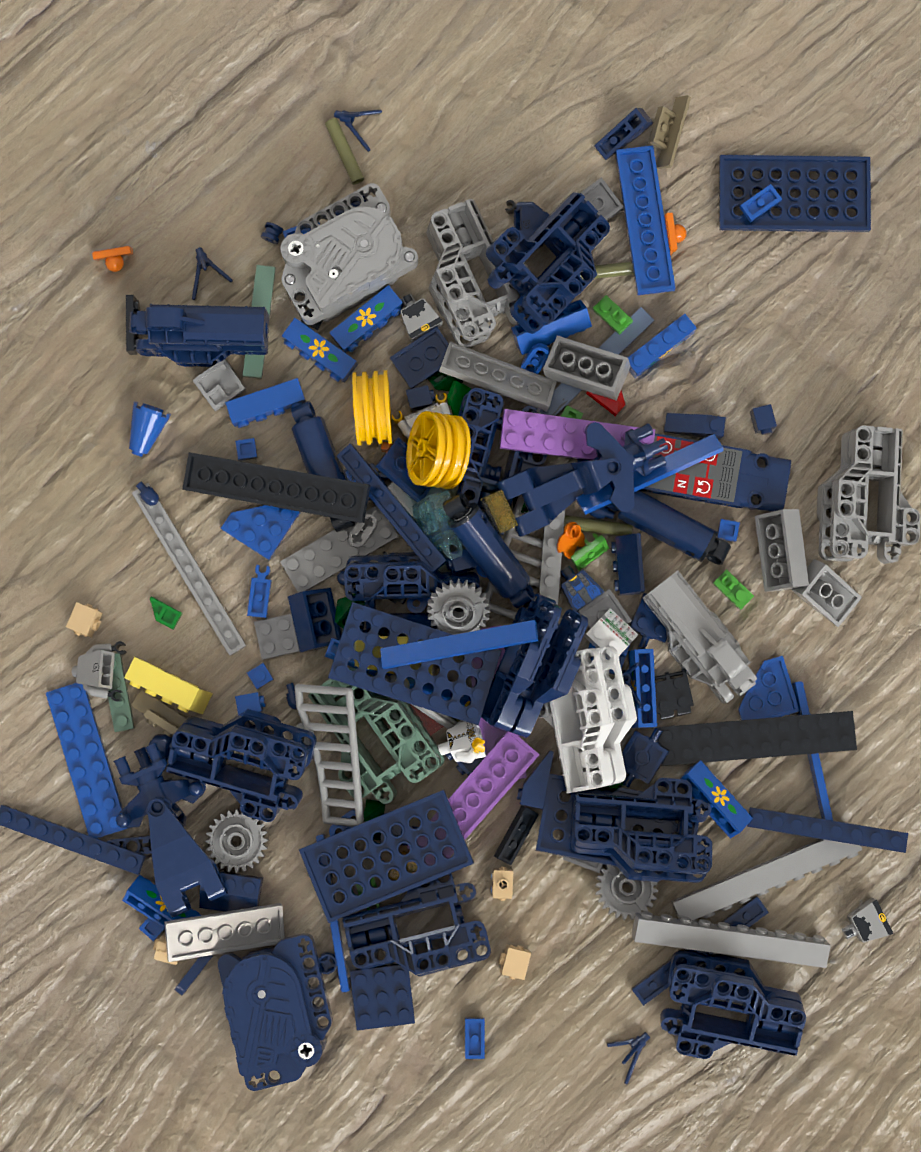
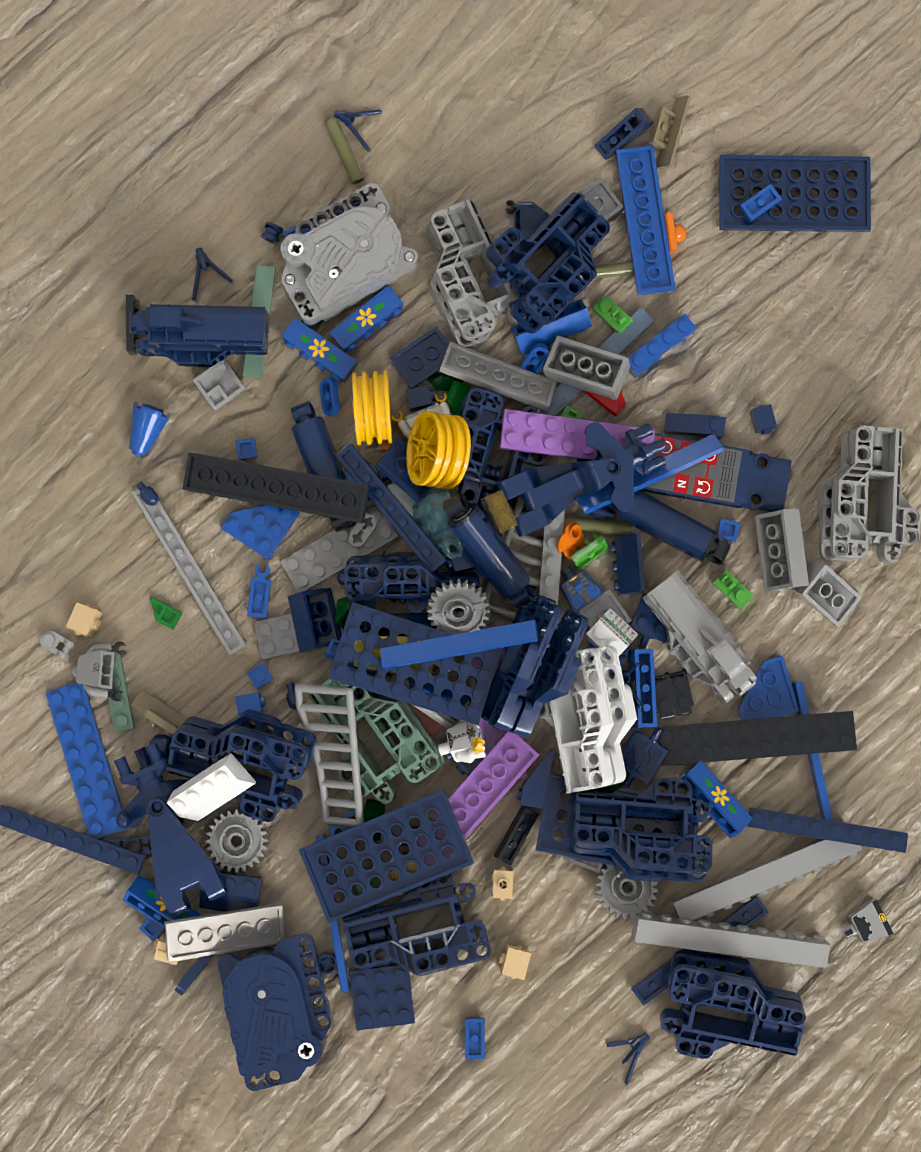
(51, 640): none -> light grey plate
(113, 257): orange tile -> none
(168, 686): light yellow wedge -> none
(210, 789): none -> white slope
(265, 403): blue brick -> none
(329, 397): none -> blue plate
(418, 317): torso -> none

